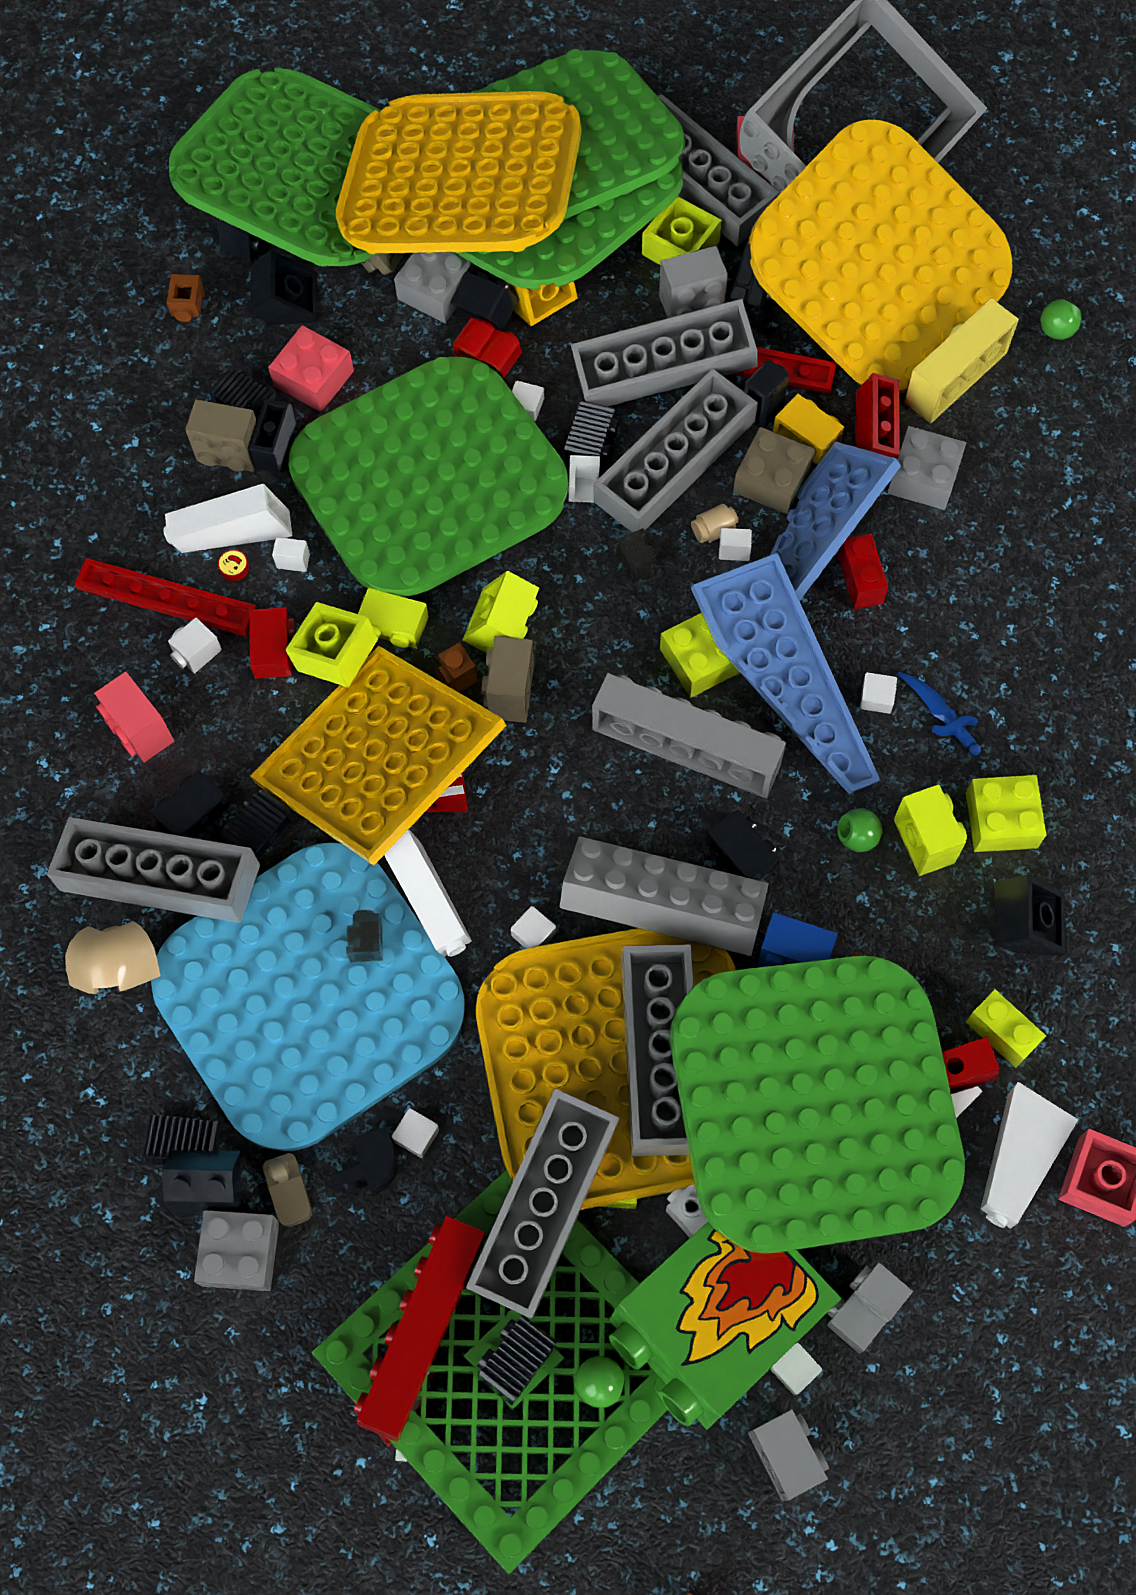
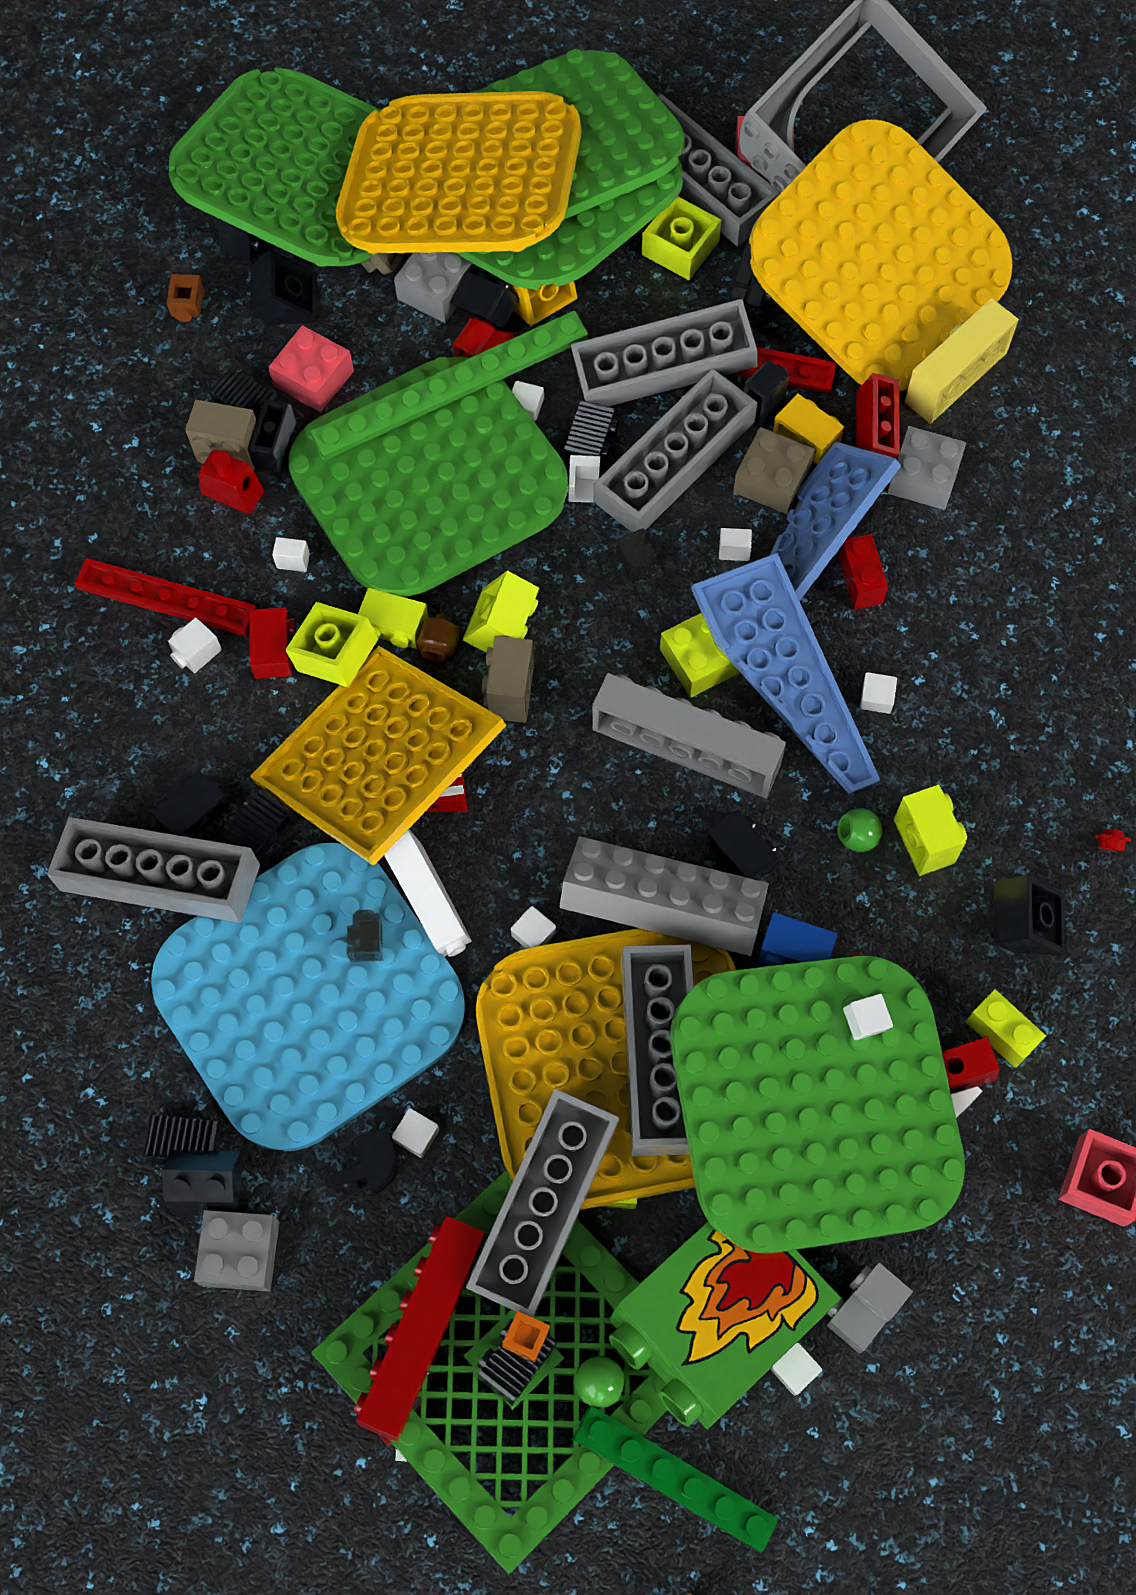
(111, 958): tan brick -> none
(133, 718): coral brick -> none
(229, 521): white slope -> none
(230, 481): none -> red torso
(233, 565): tile -> none
(287, 1190): dark tan piece -> none
(438, 638): none -> reddish brown head
(448, 385): none -> bright green plate
(456, 668): dark orange brick -> none
(526, 1336): none -> orange plate
(675, 1479): none -> green plate
(686, 1210): white brick -> none
(692, 282): light grey brick -> none
(709, 523): tan brick -> none
(788, 1455): light grey brick -> none
(868, 1017): none -> white piece
(939, 709): blue piece -> none
(1005, 813): neon yellow brick -> none
(1024, 1152): white slope -> none
(1060, 319): bright green piece -> none
(1112, 840): none -> red plate

